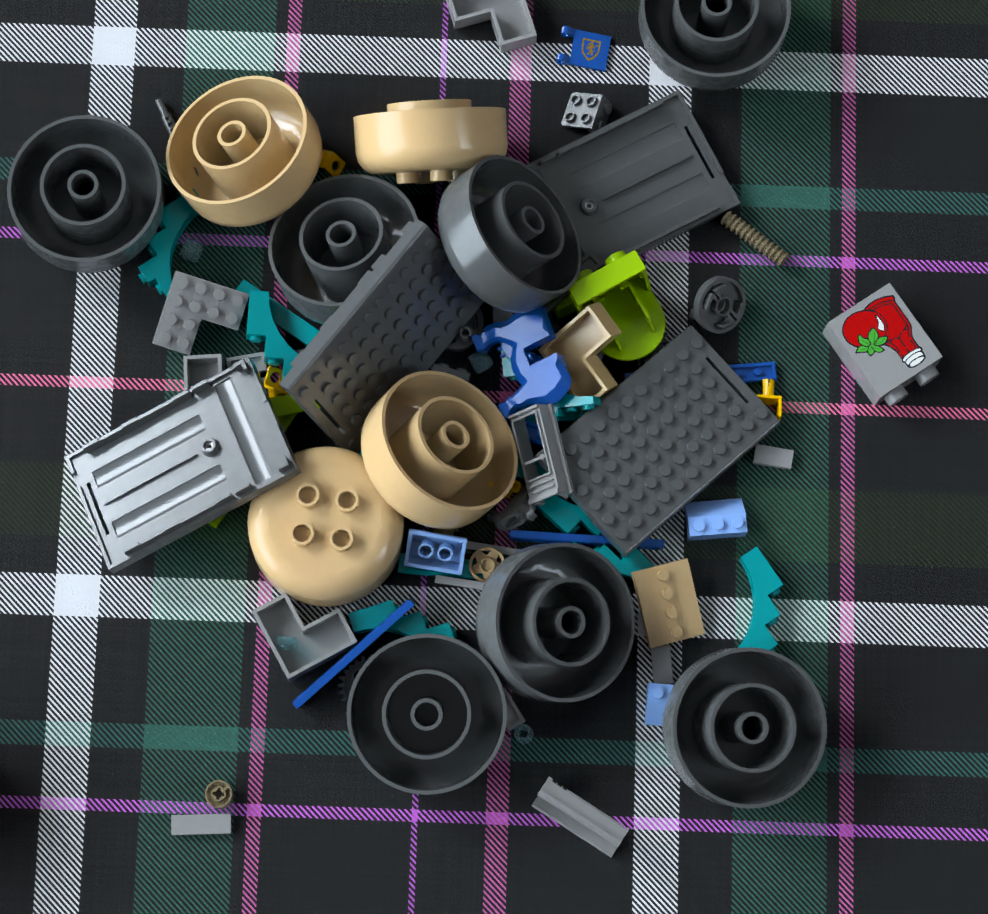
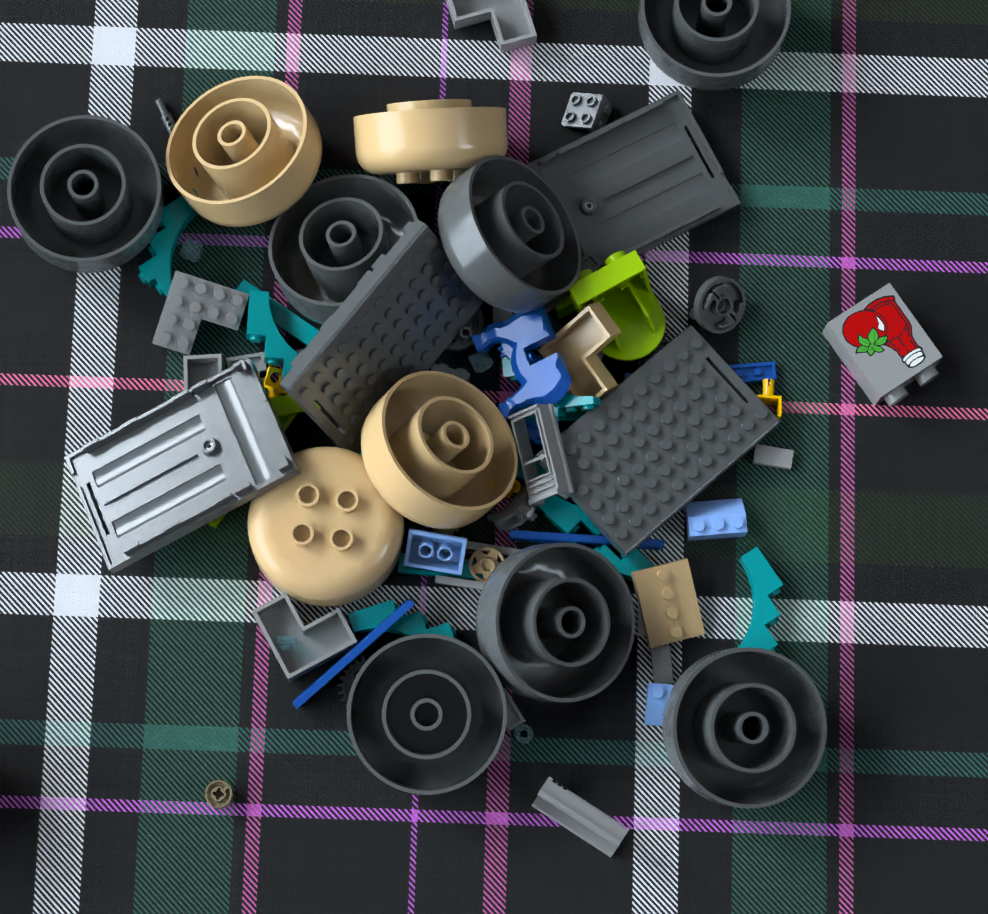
(200, 824): light grey tile -> none
(327, 160): yellow bracket -> none
(587, 51): blue flag -> none
(754, 238): dark tan piece -> none

